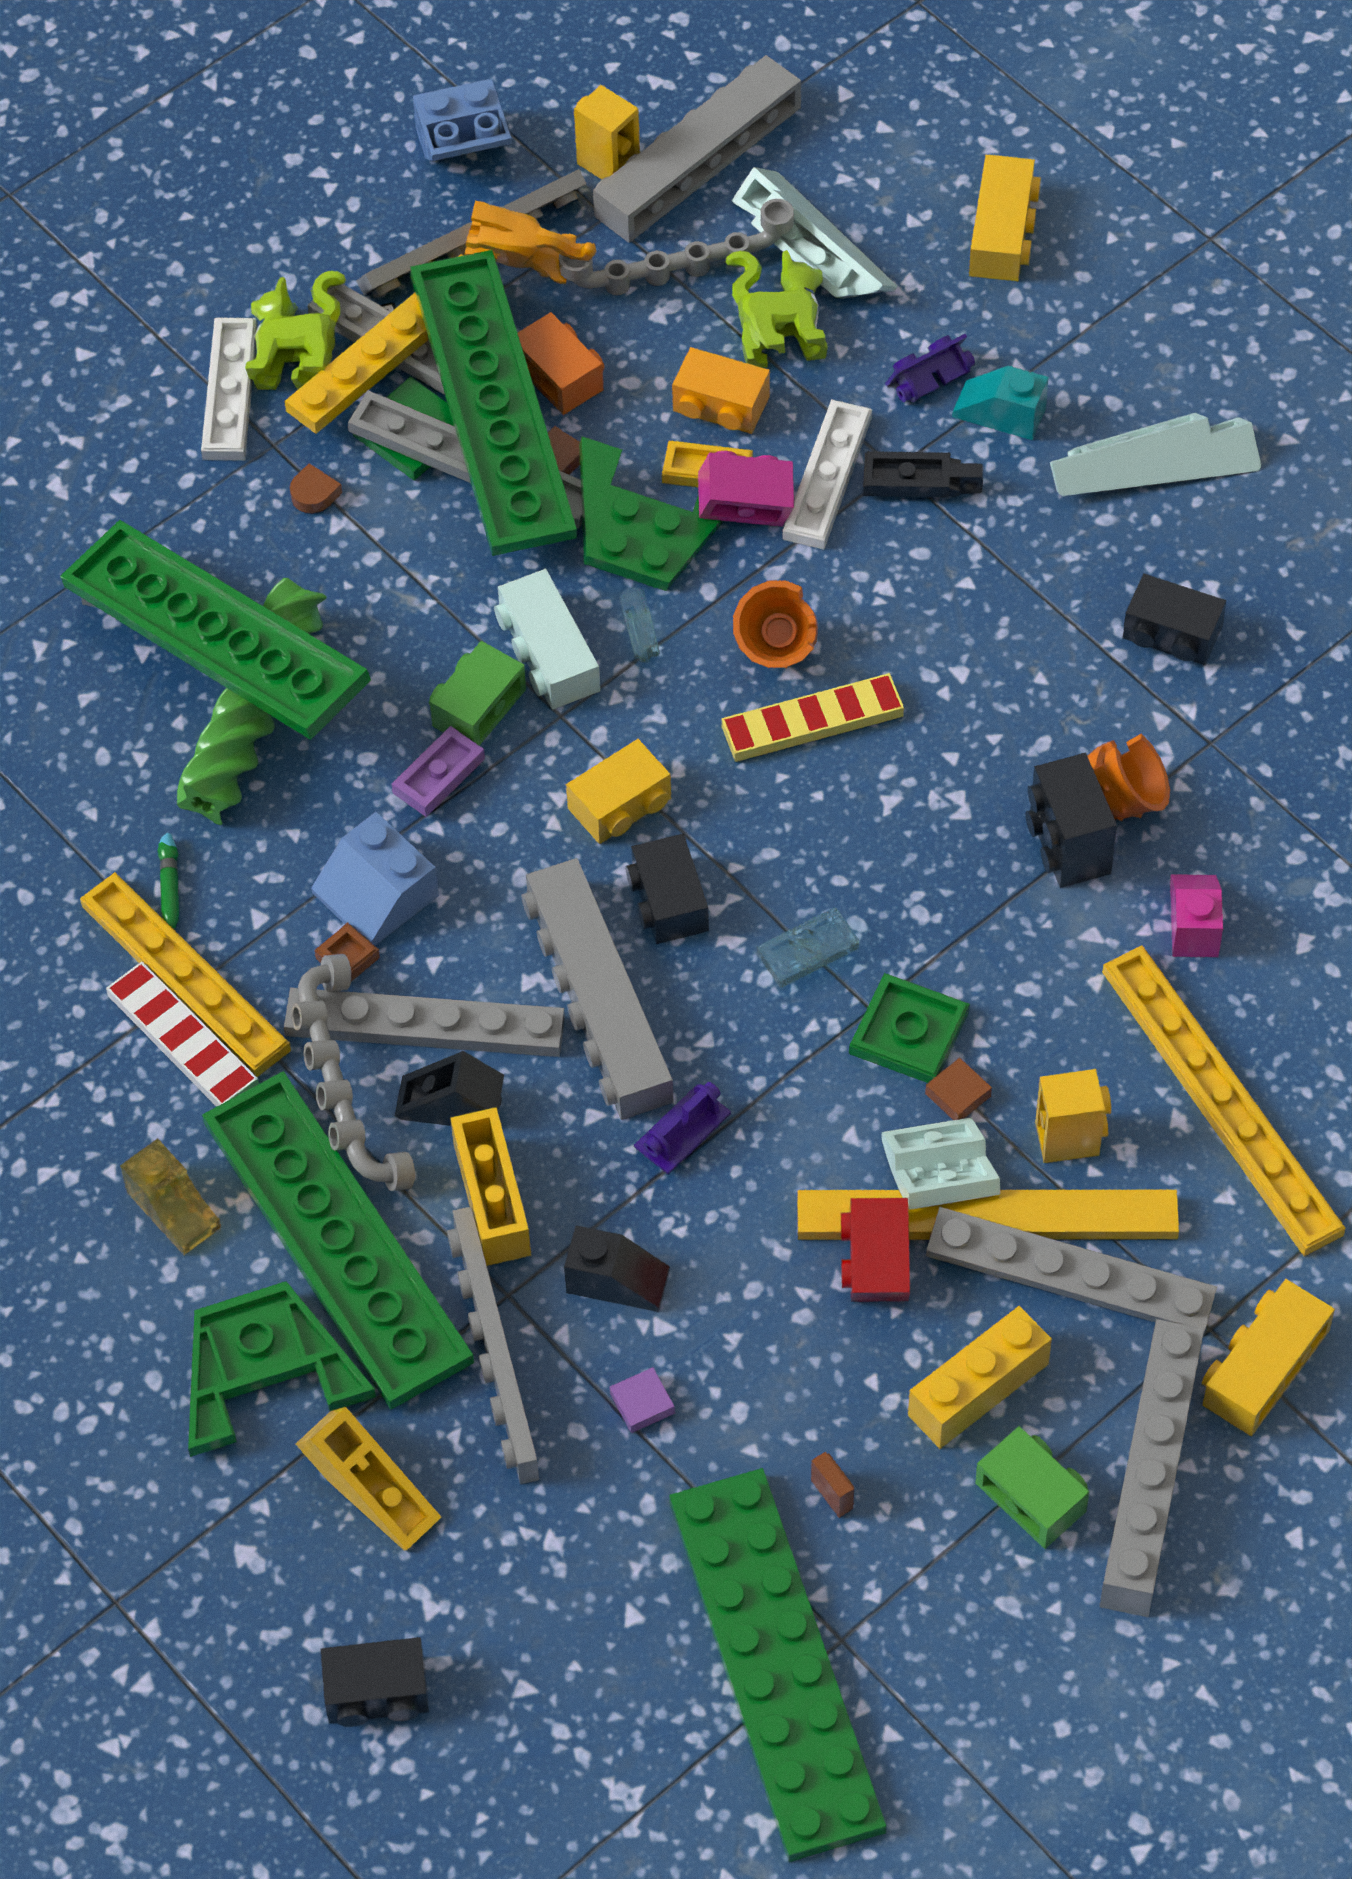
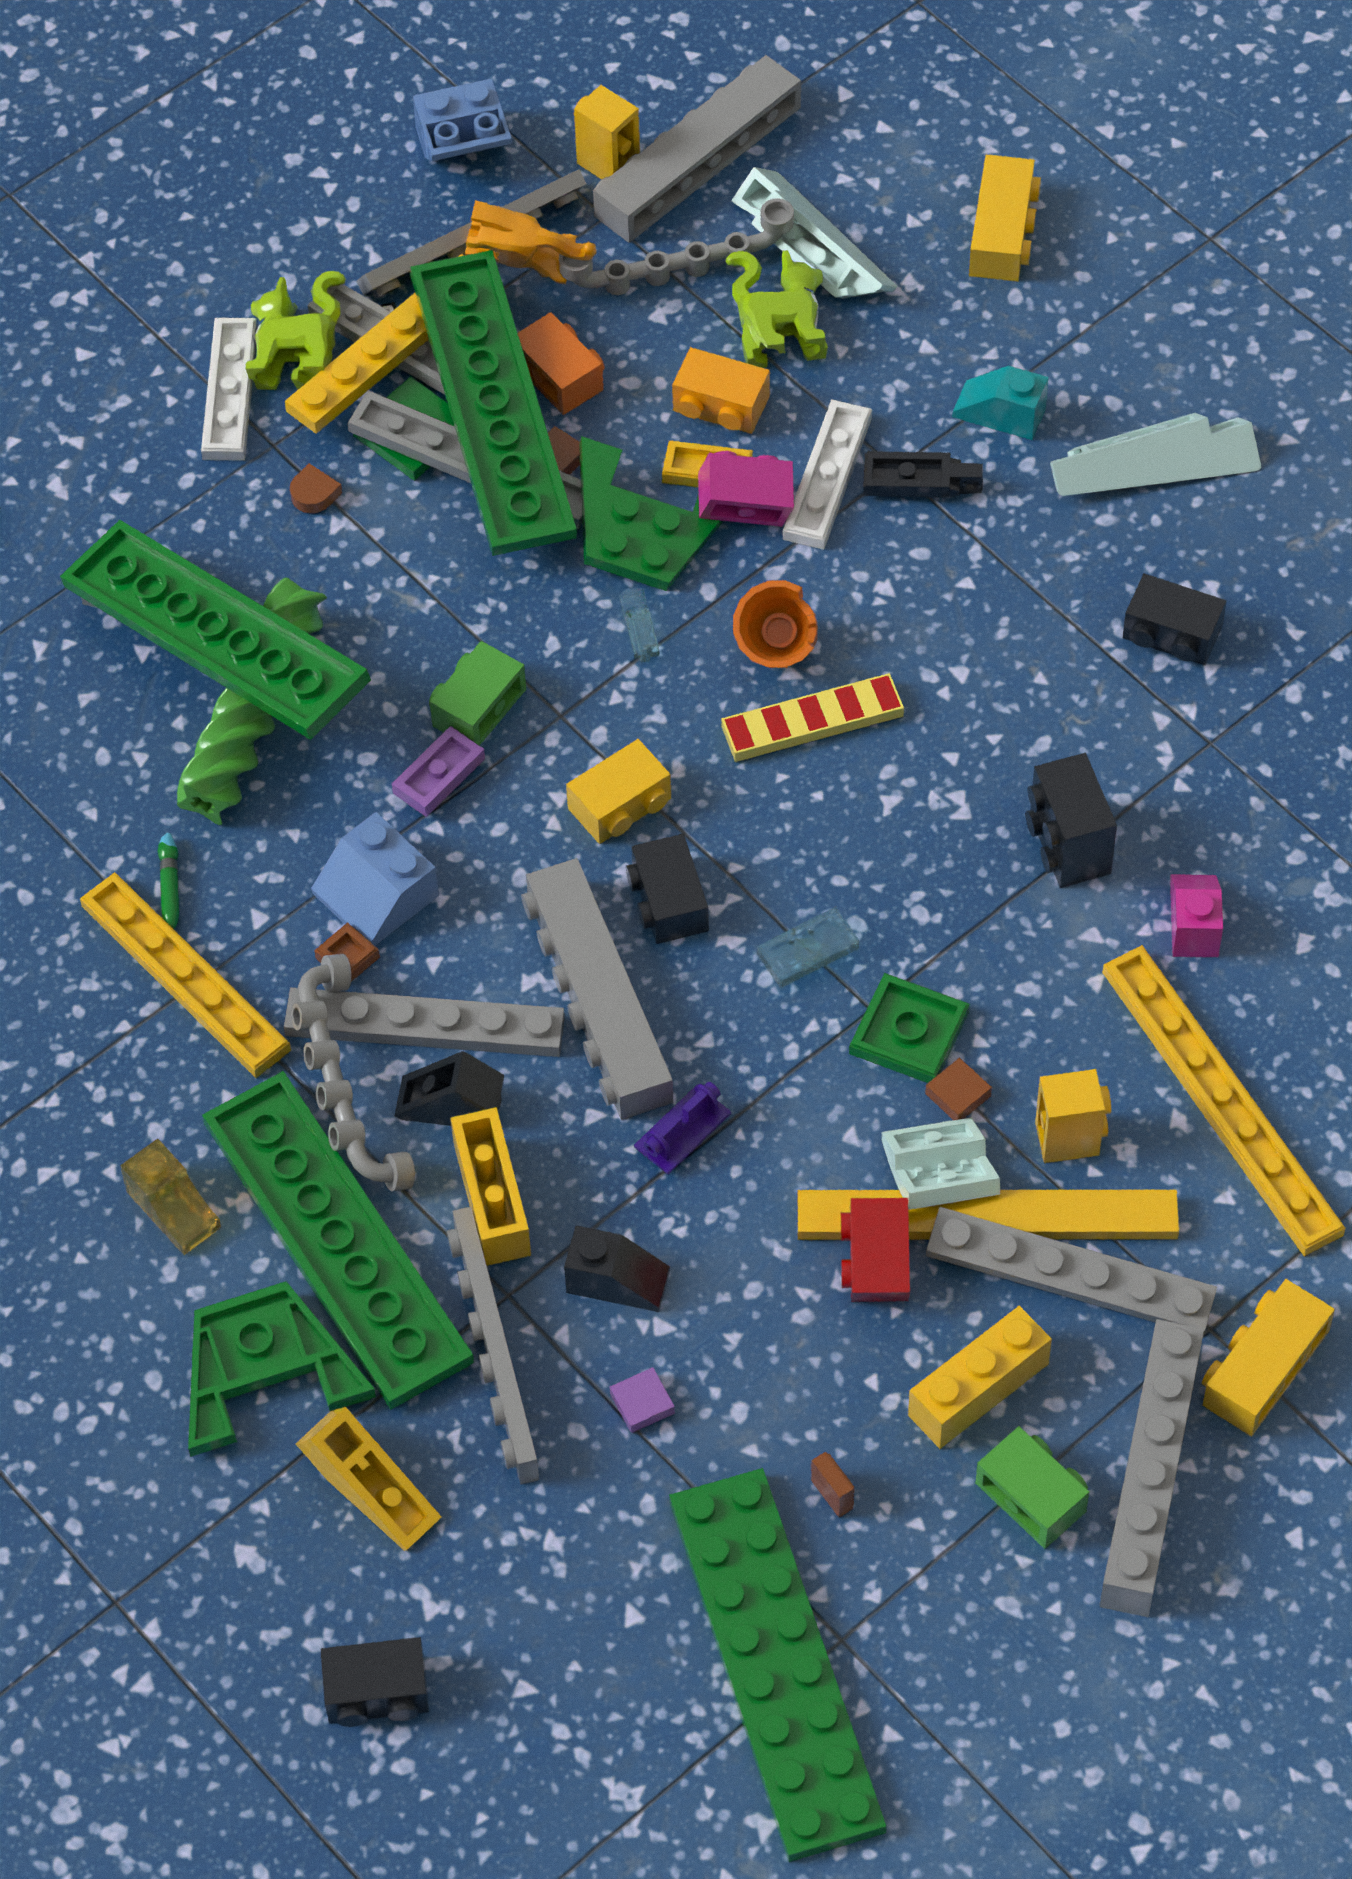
(180, 1035): tile -> none
(547, 639): light aqua brick -> none
(916, 376): dark purple hinge -> none
(1131, 780): orange helmet -> none

